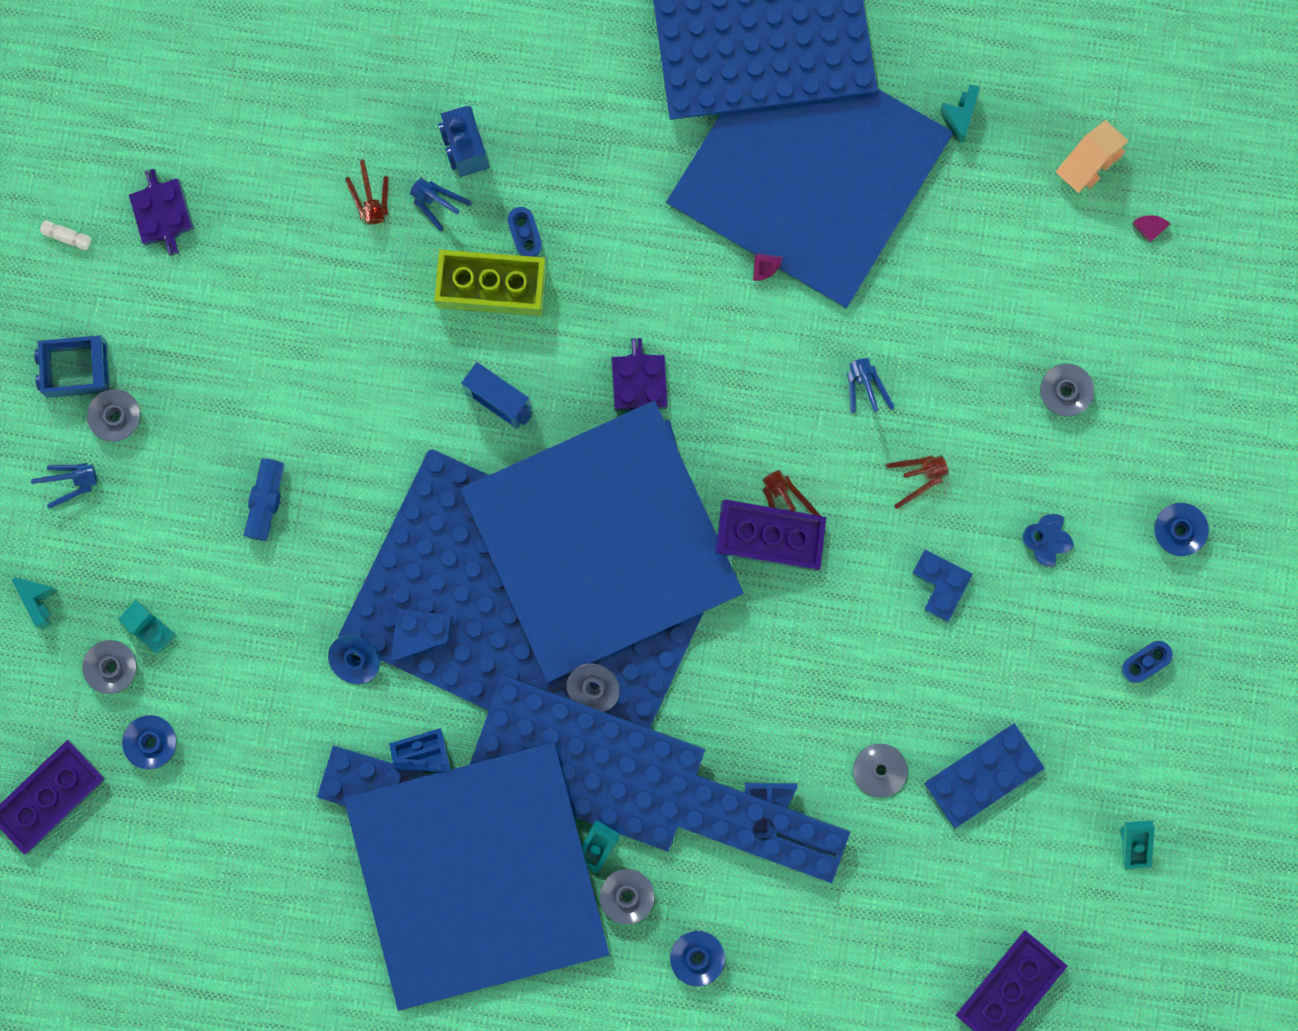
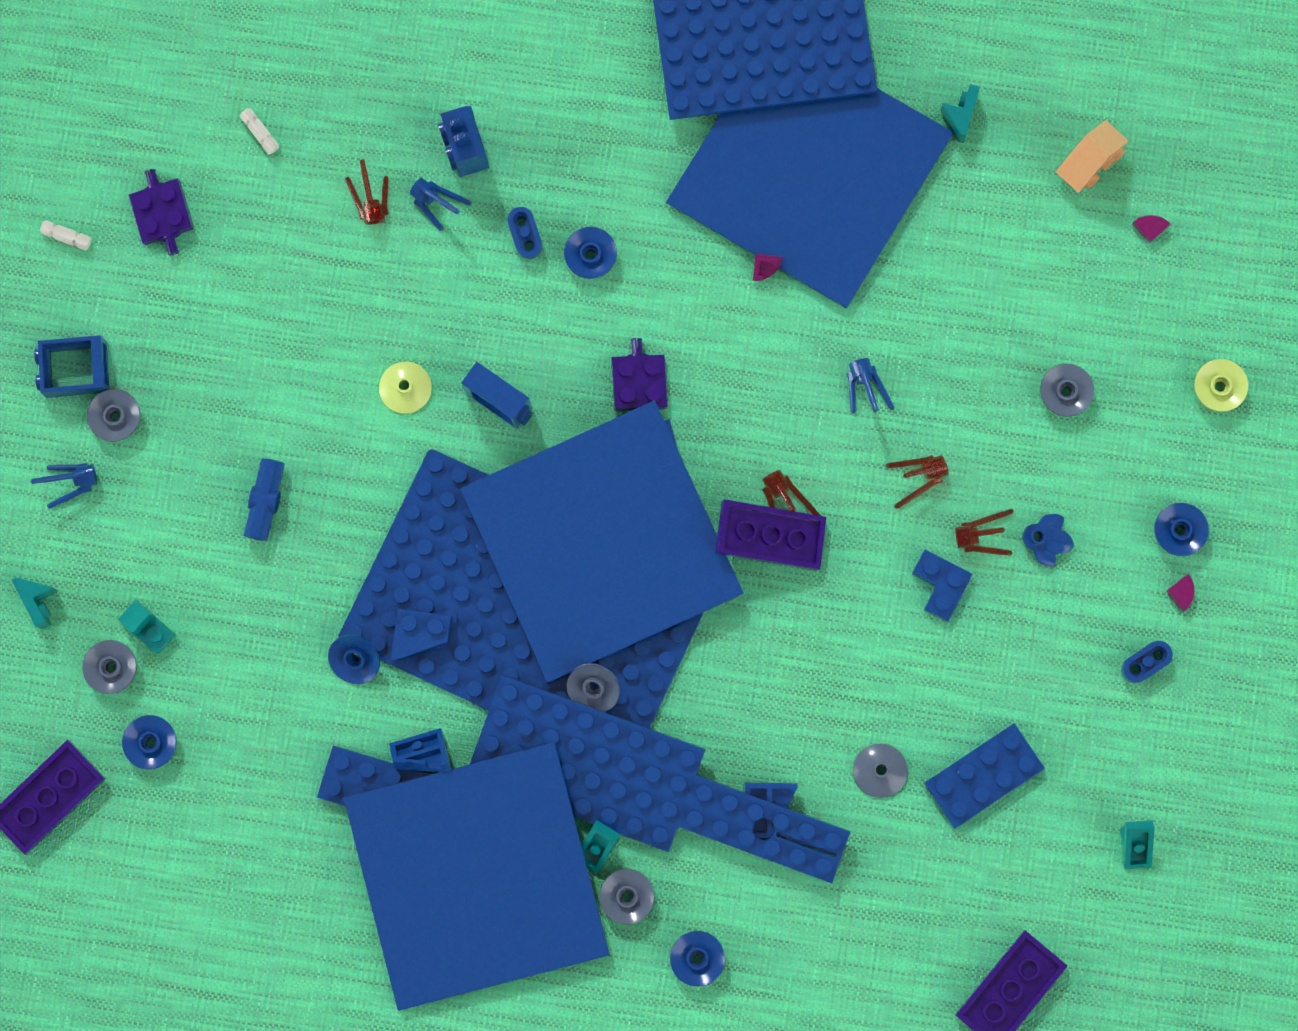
(259, 131): none -> white axle
(406, 400): none -> yellowish green dish
(490, 282): lime brick -> none
(588, 240): none -> blue dish
(968, 536): none -> clear red plant
(1182, 592): none -> magenta tile
(1230, 376): none -> yellowish green dish

